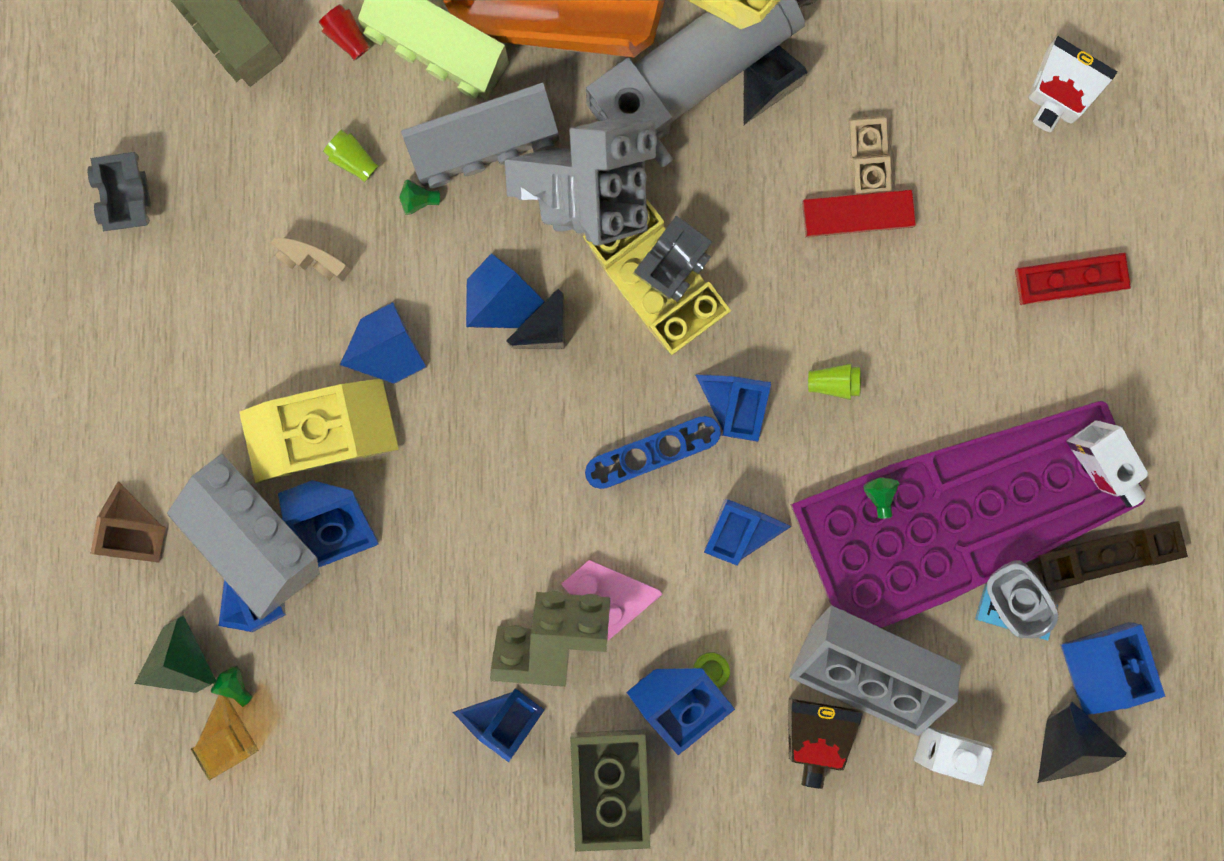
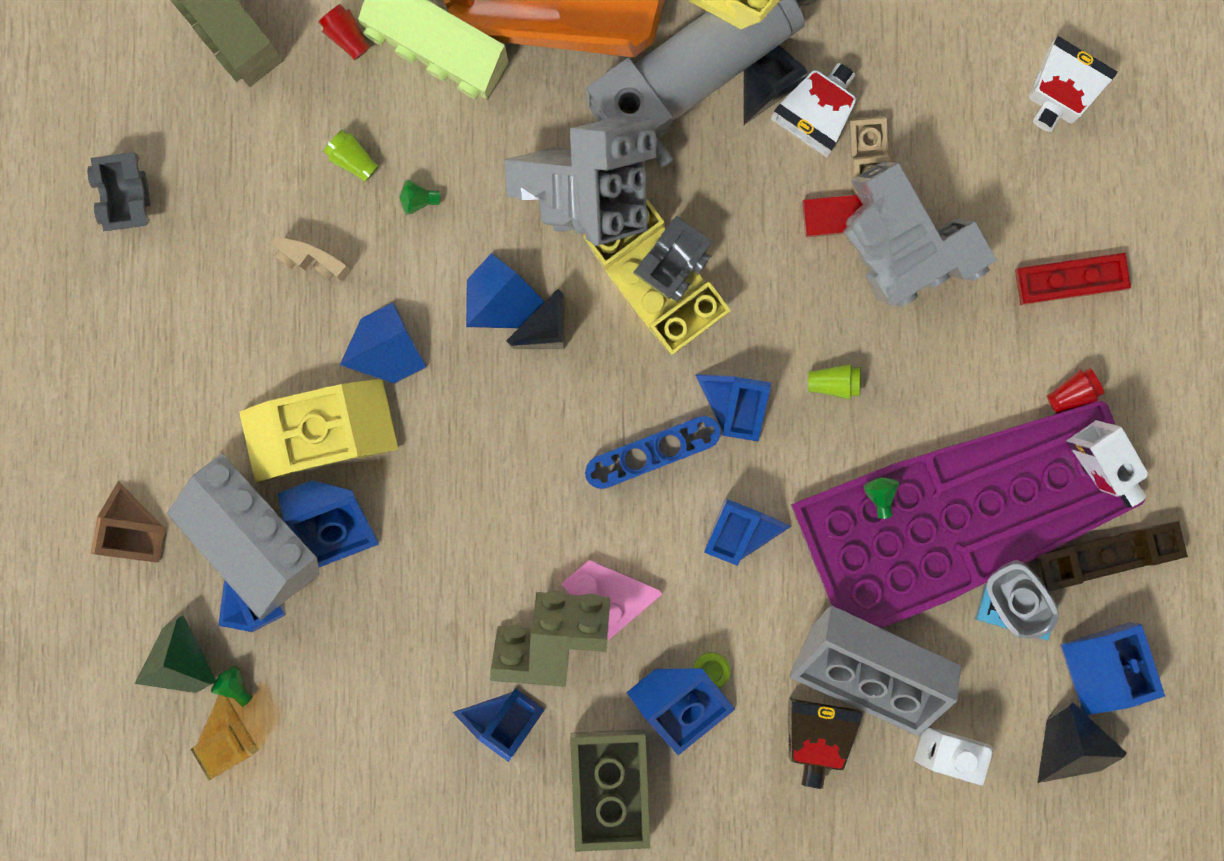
(481, 136): light grey slope -> none
(818, 108): none -> torso
(902, 243): none -> light grey brick
(1076, 391): none -> red cone

